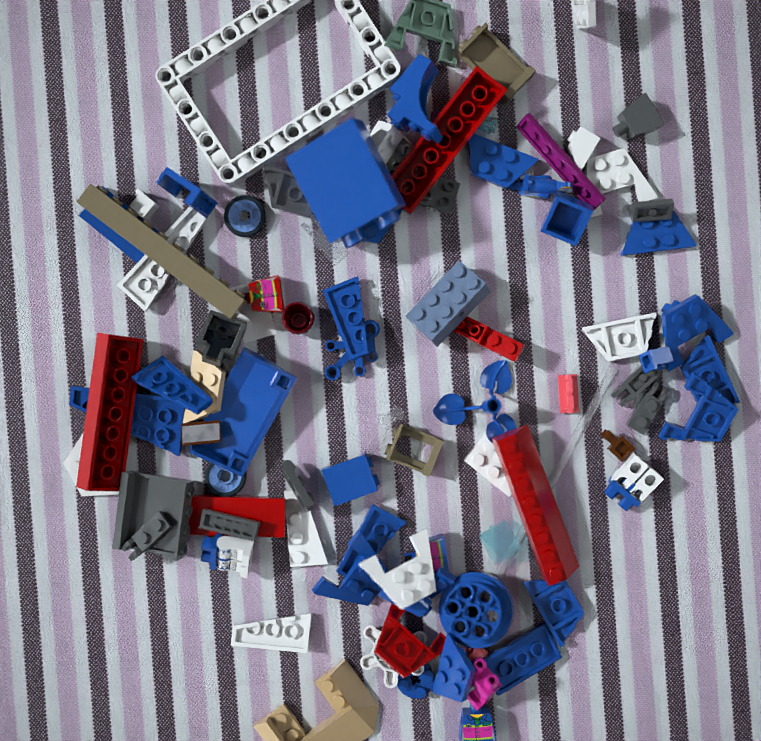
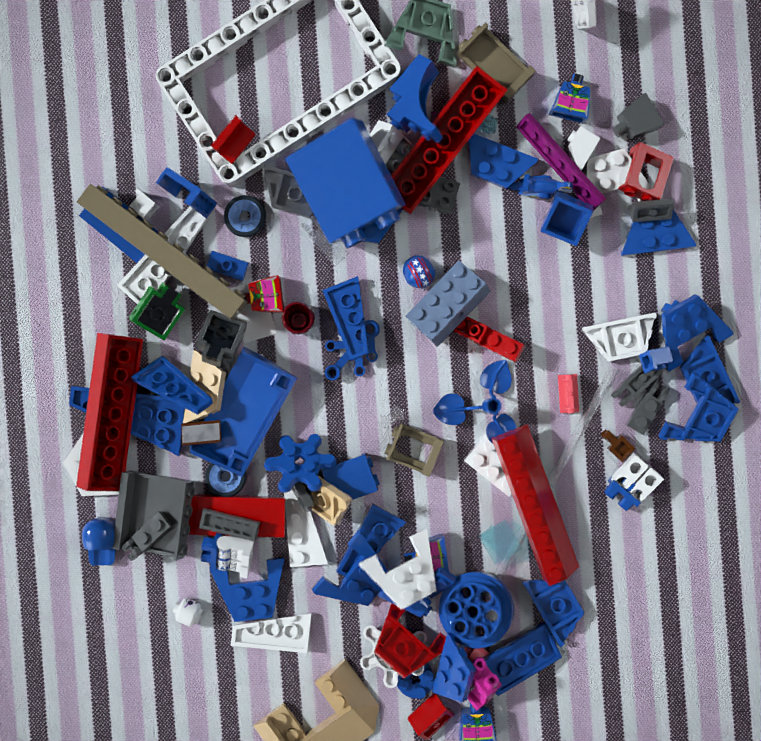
(99, 540): none -> blue piece
(158, 310): none -> piece
(188, 612): none -> white head
(227, 265): none -> blue plate
(233, 140): none -> red panel
(252, 598): none -> blue wing
(296, 473): none -> blue plate
(329, 502): none -> tan wing
(419, 272): none -> blue helmet
(430, 717): none -> red panel
(572, 101): none -> torso
(654, 157): none -> panel

